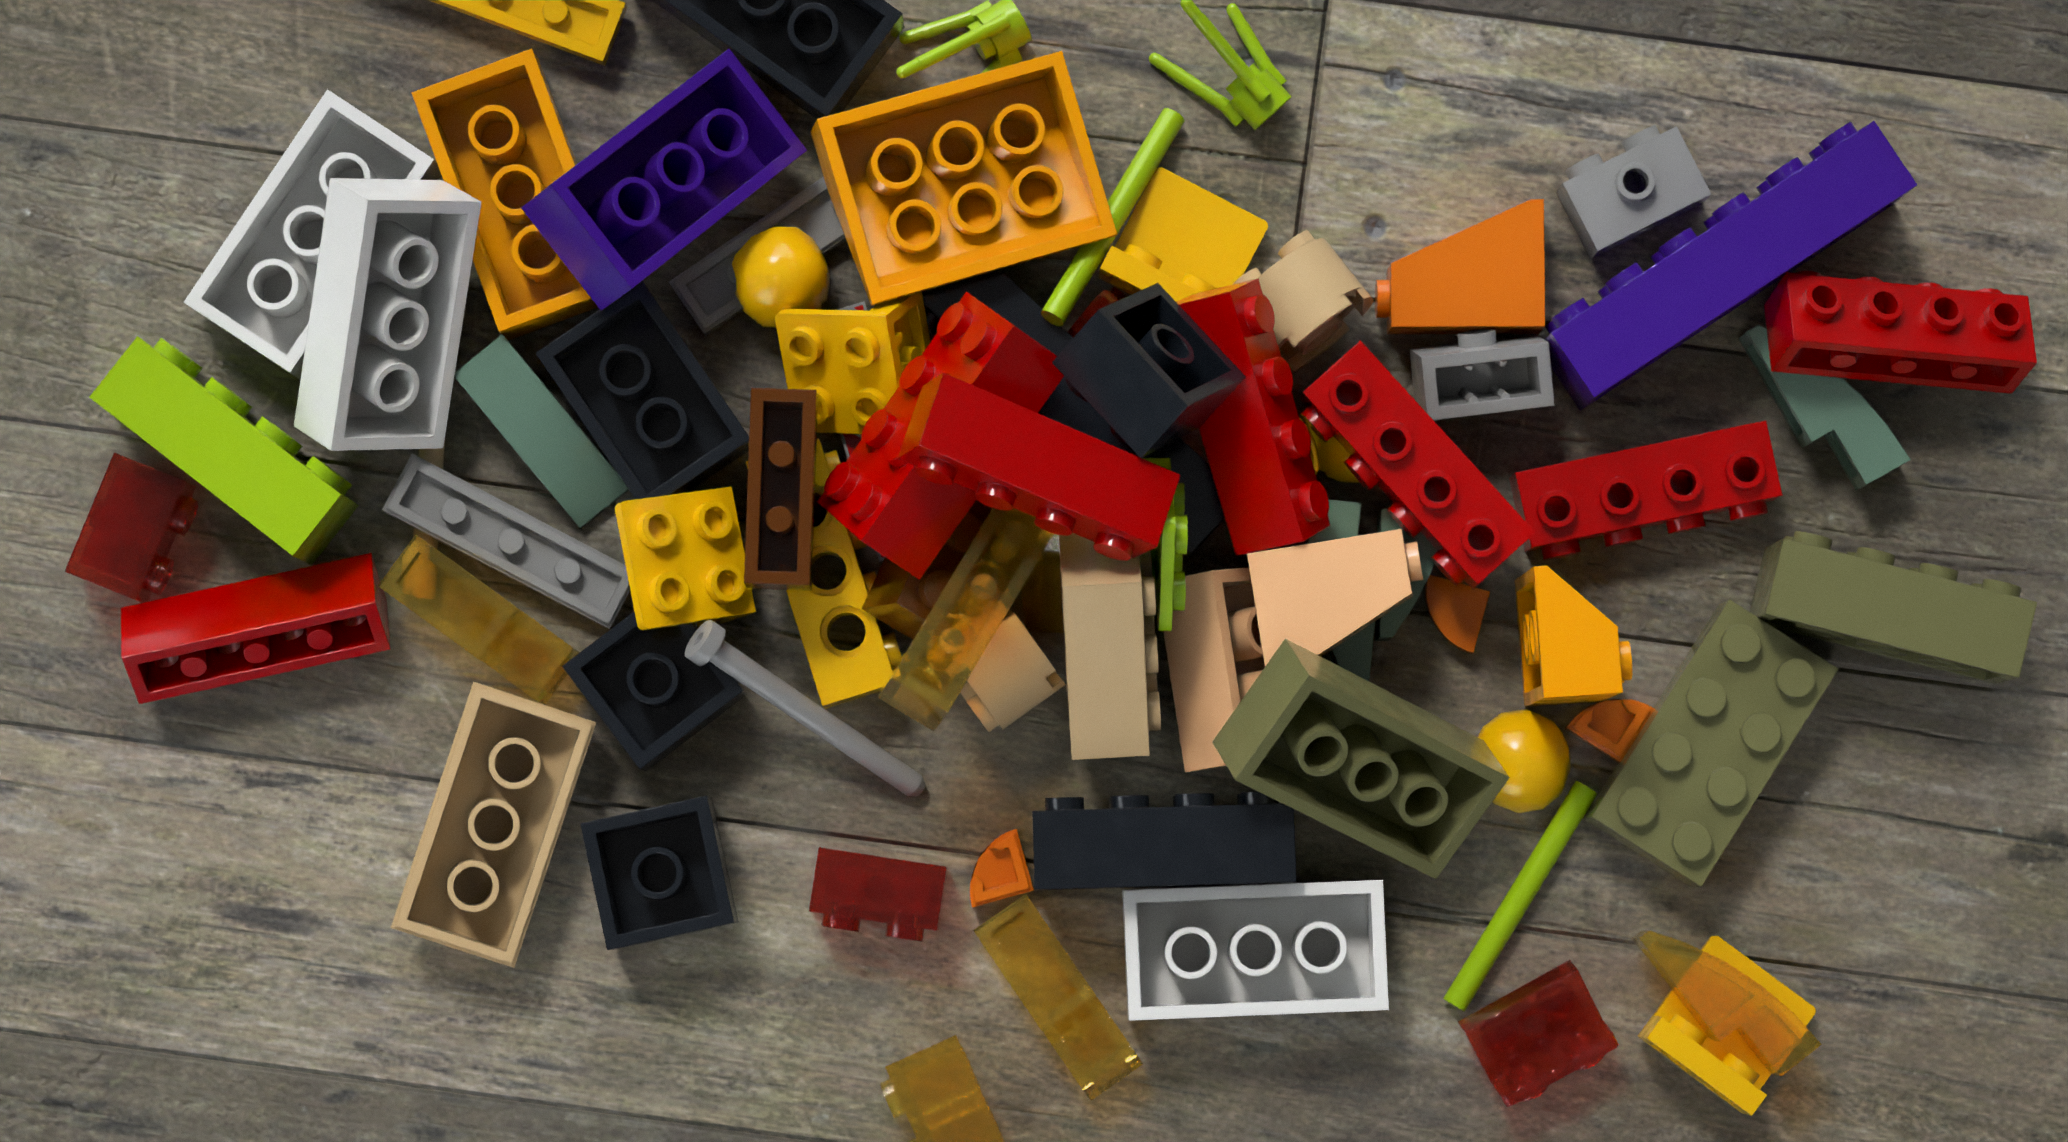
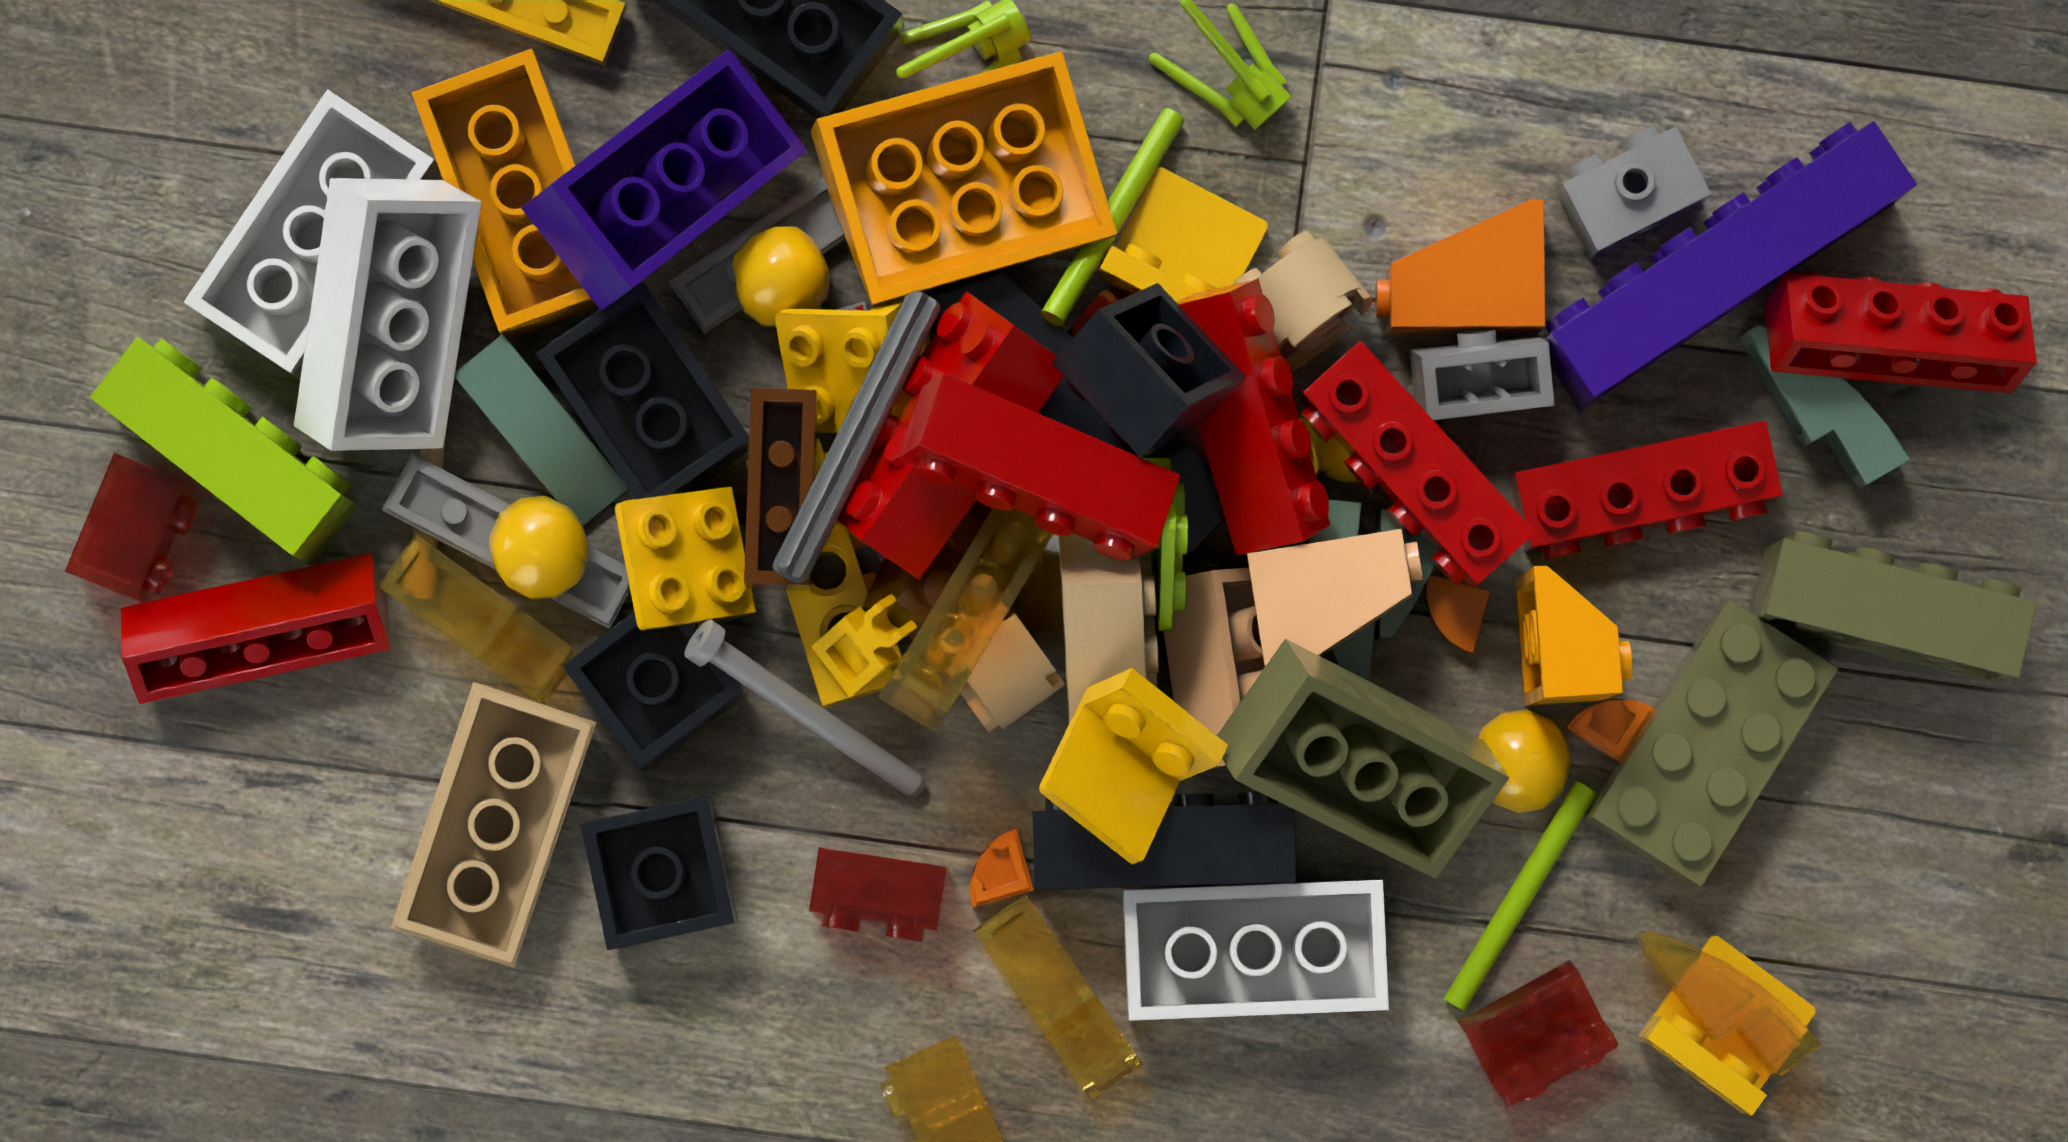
(539, 547): none -> yellow hair
(856, 437): none -> dark grey axle
(861, 646): none -> yellow plate
(1126, 761): none -> yellow bracket

